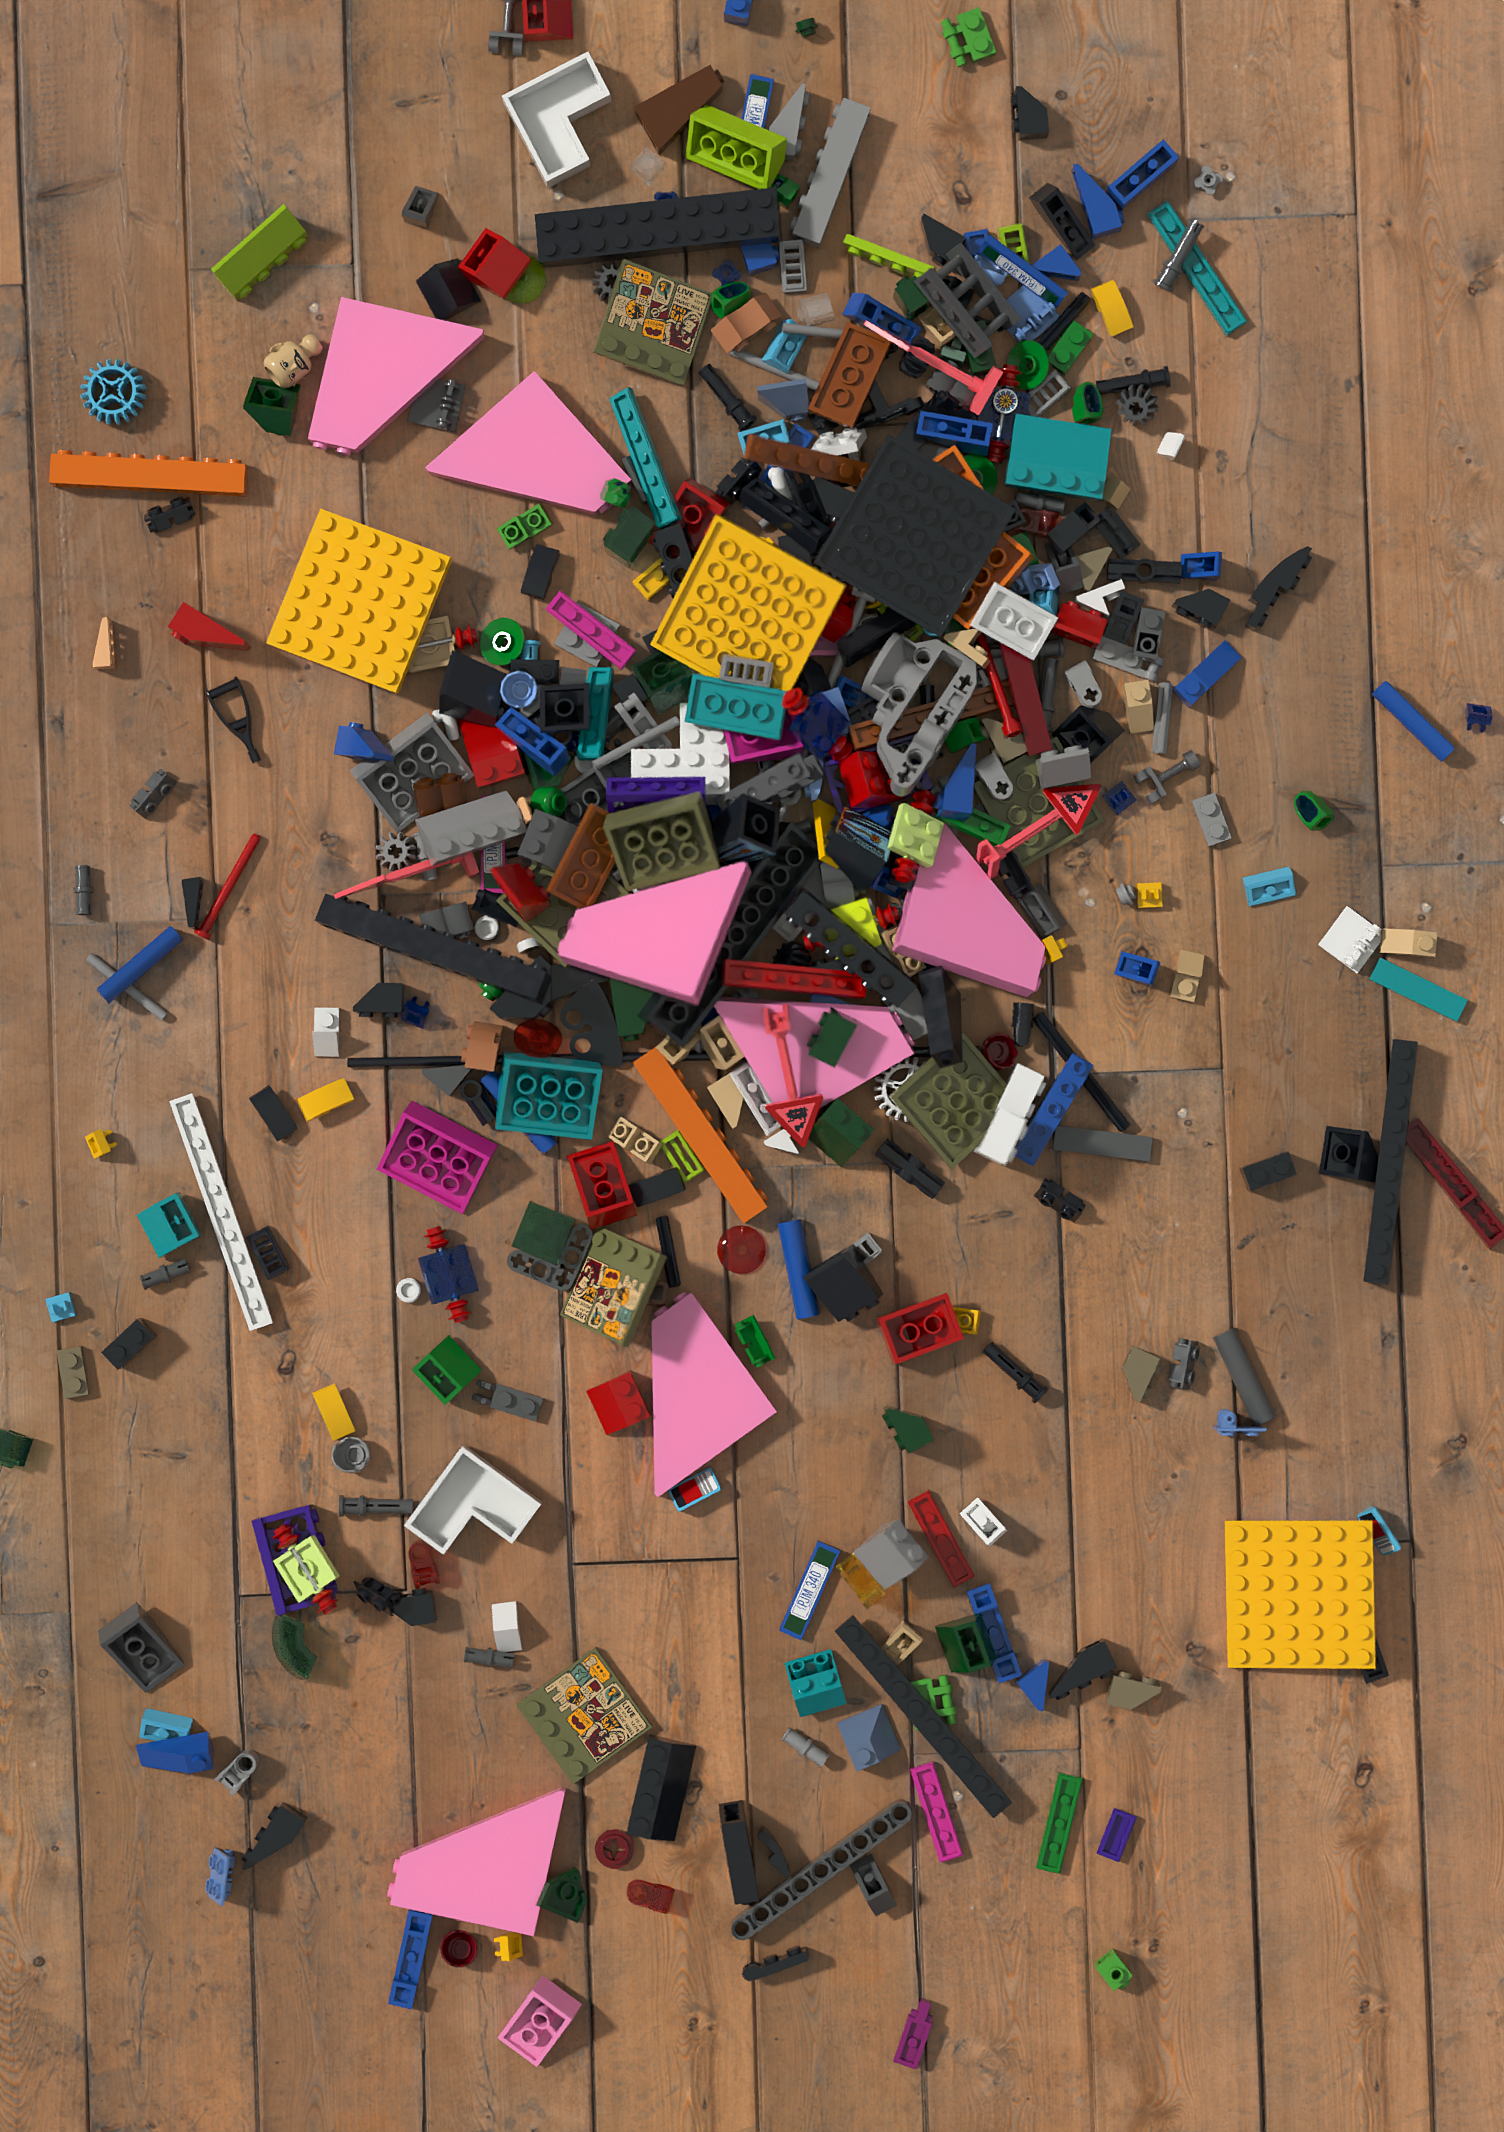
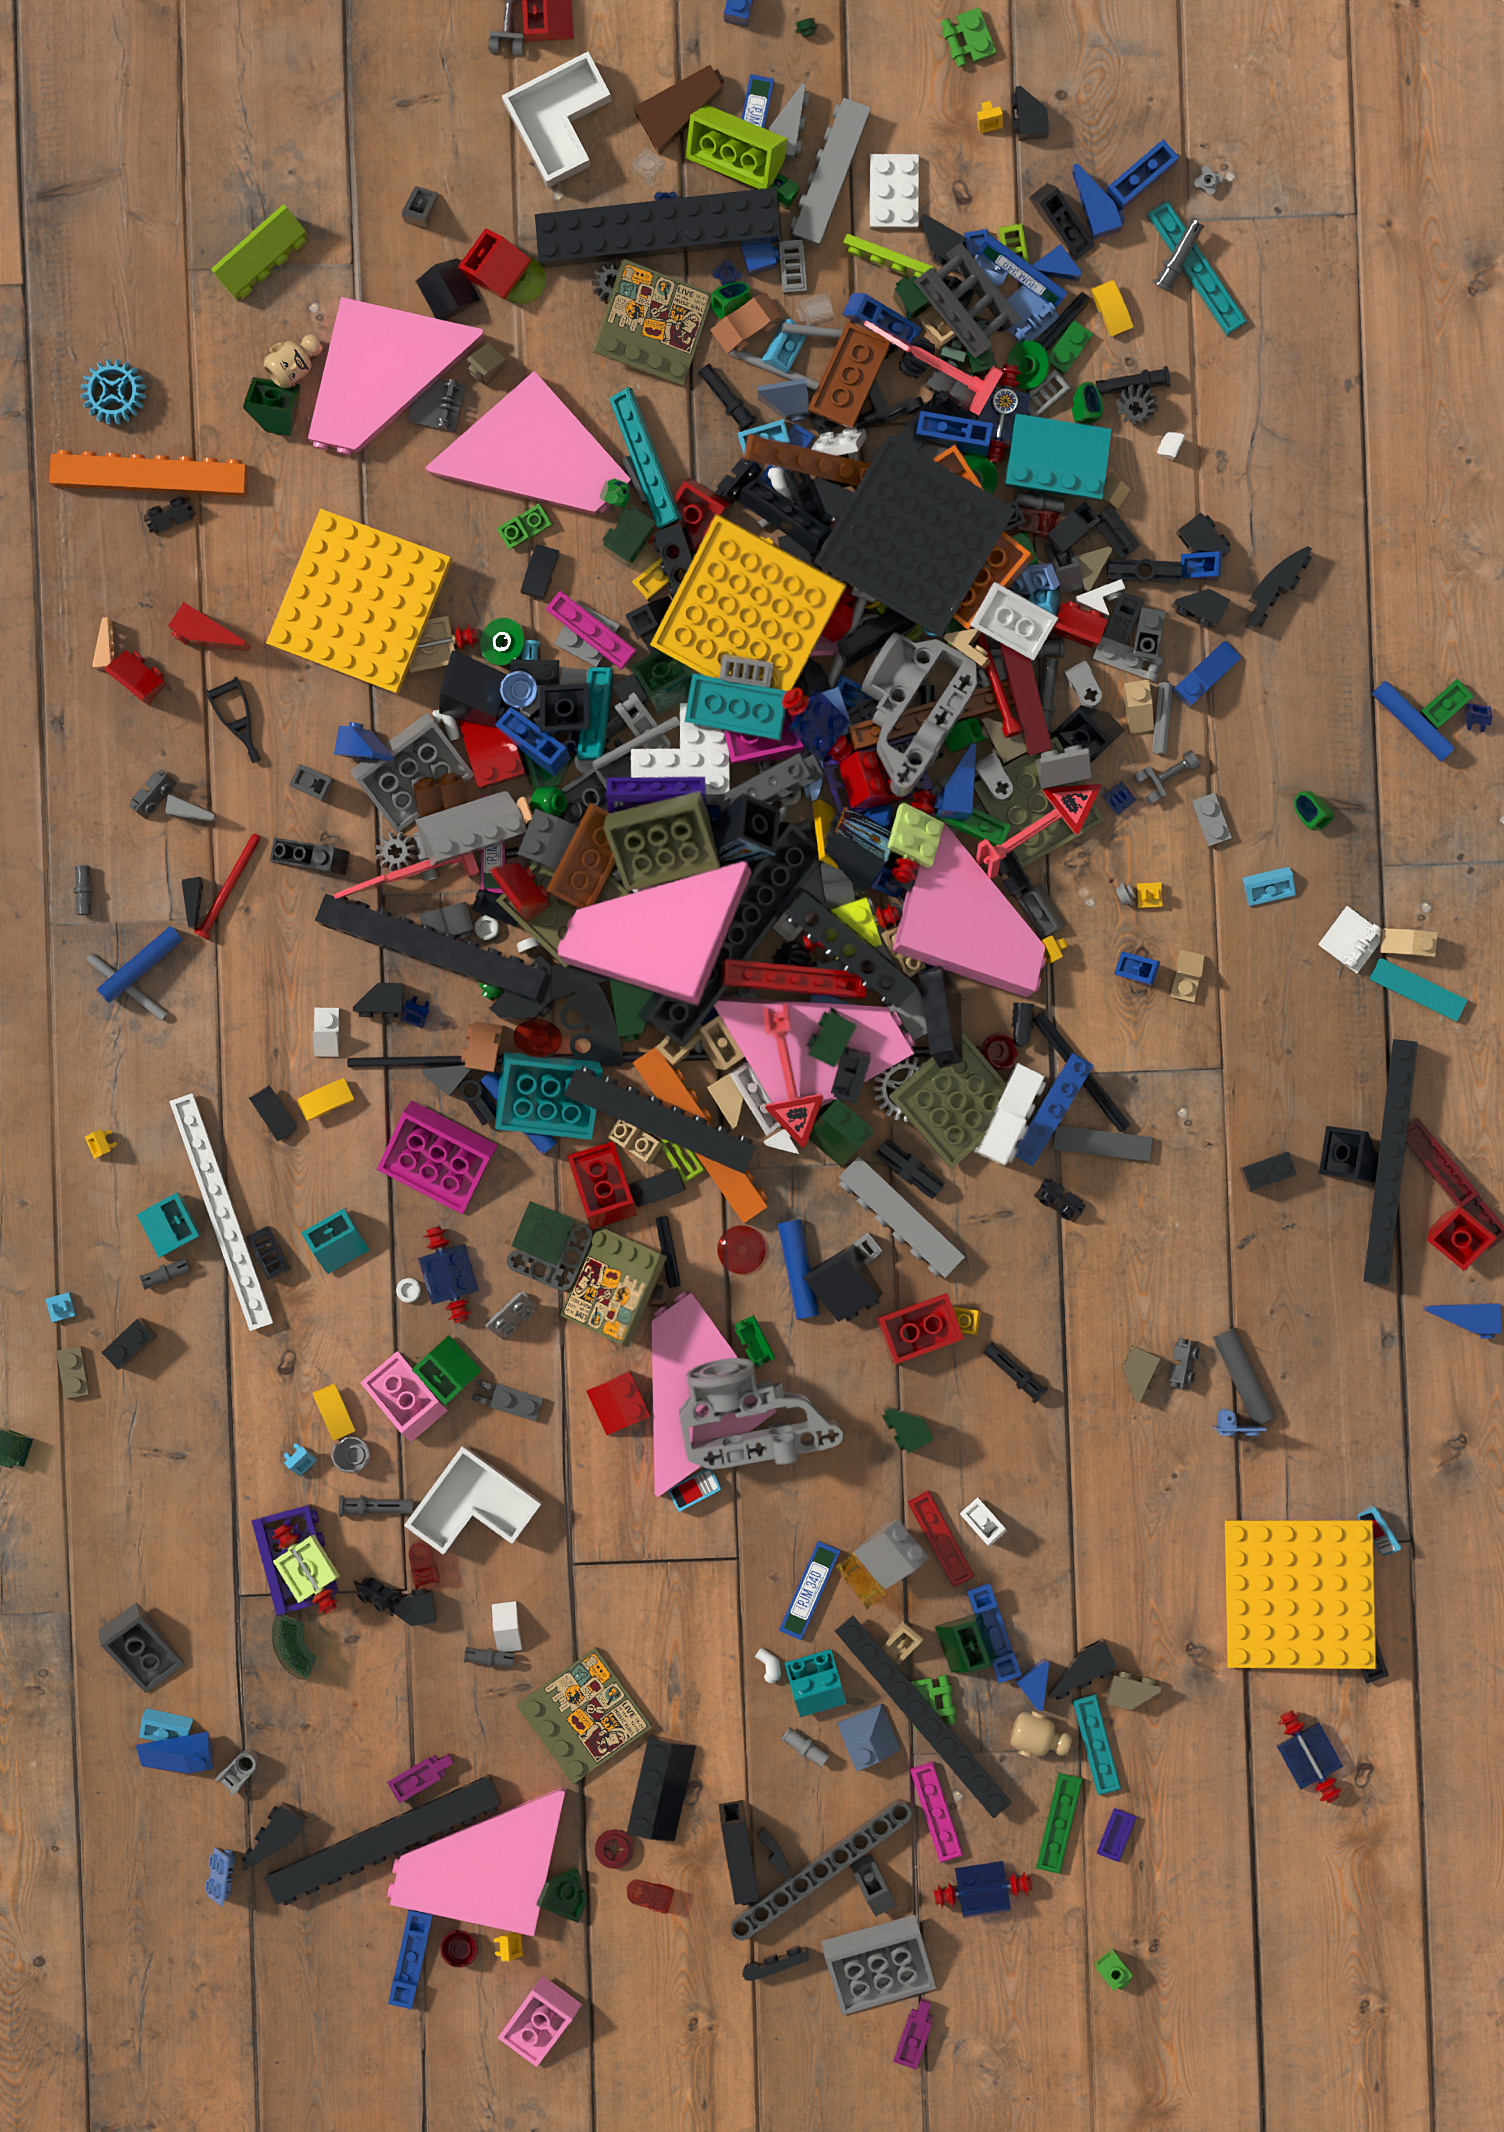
(136, 677): none -> red slope
(179, 808): none -> light grey slope
(300, 1460): none -> medium azure tile
(310, 856): none -> black slope
(311, 782): none -> dark grey slope
(335, 1241): none -> teal slope
(383, 1839): none -> black brick
(403, 1397): none -> bright pink slope
(419, 1776): none -> magenta hinge
(485, 363): none -> dark tan slope
(514, 1312): none -> light grey hinge
(648, 617): none -> black slope
(659, 1120): none -> black brick
(723, 1388): none -> light grey piece
(771, 1663): none -> white arm
(851, 1074): none -> black hinge
(878, 1964): none -> light grey slope
(894, 191): none -> white plate
(901, 1217): none -> light grey brick
(983, 1889): none -> clear blue plate
(989, 118): none -> yellow tile
(1036, 1734): none -> tan piece
(1096, 1744): none -> teal tile
(1200, 536): none -> black slope
(1309, 1756): none -> clear blue plate
(1446, 704): none -> green plate
(1460, 1237): none -> red slope
(1475, 1318): none -> blue slope

